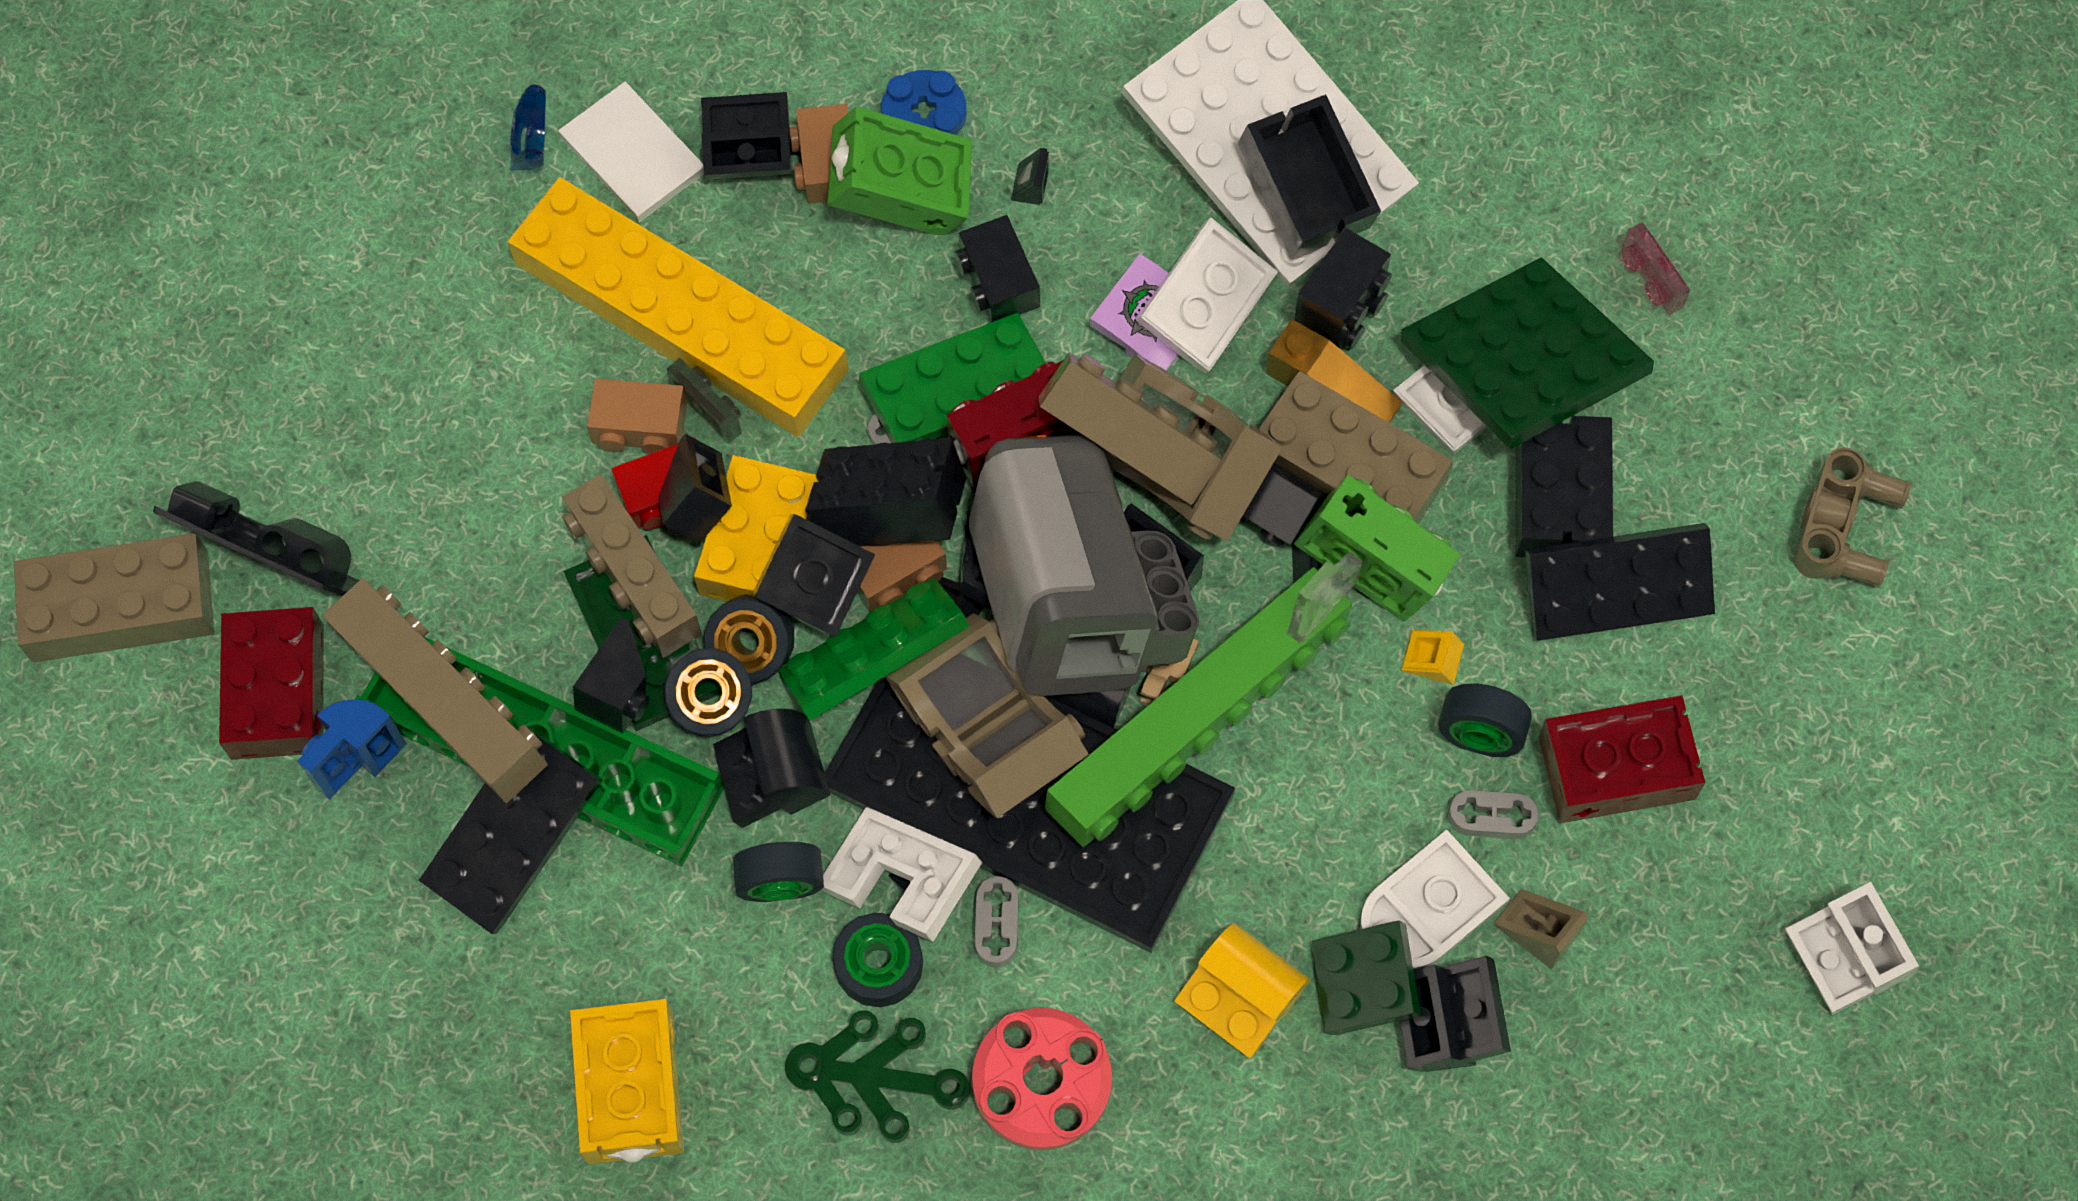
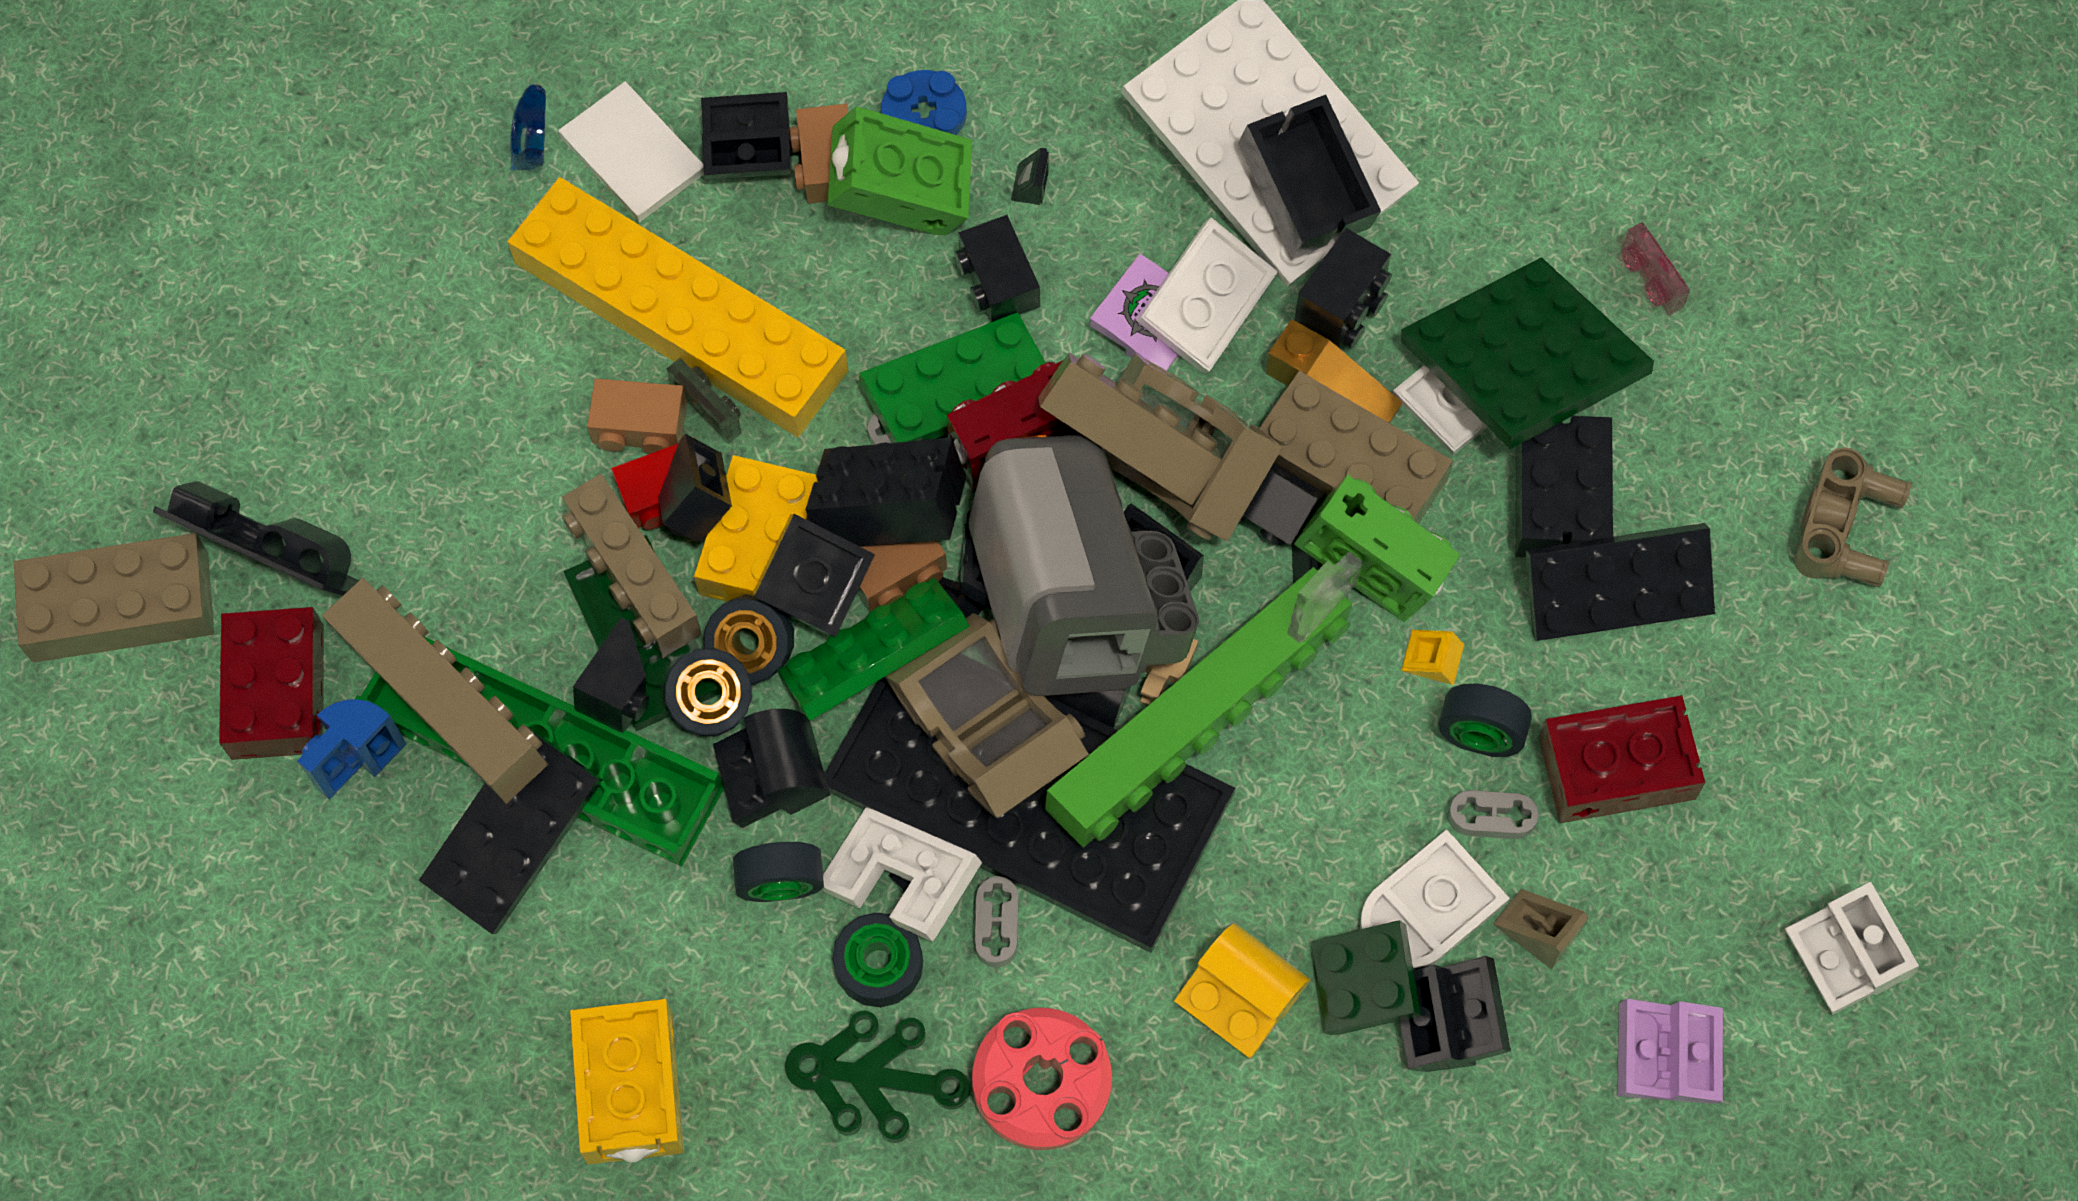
(1670, 1051): none -> lavender slope

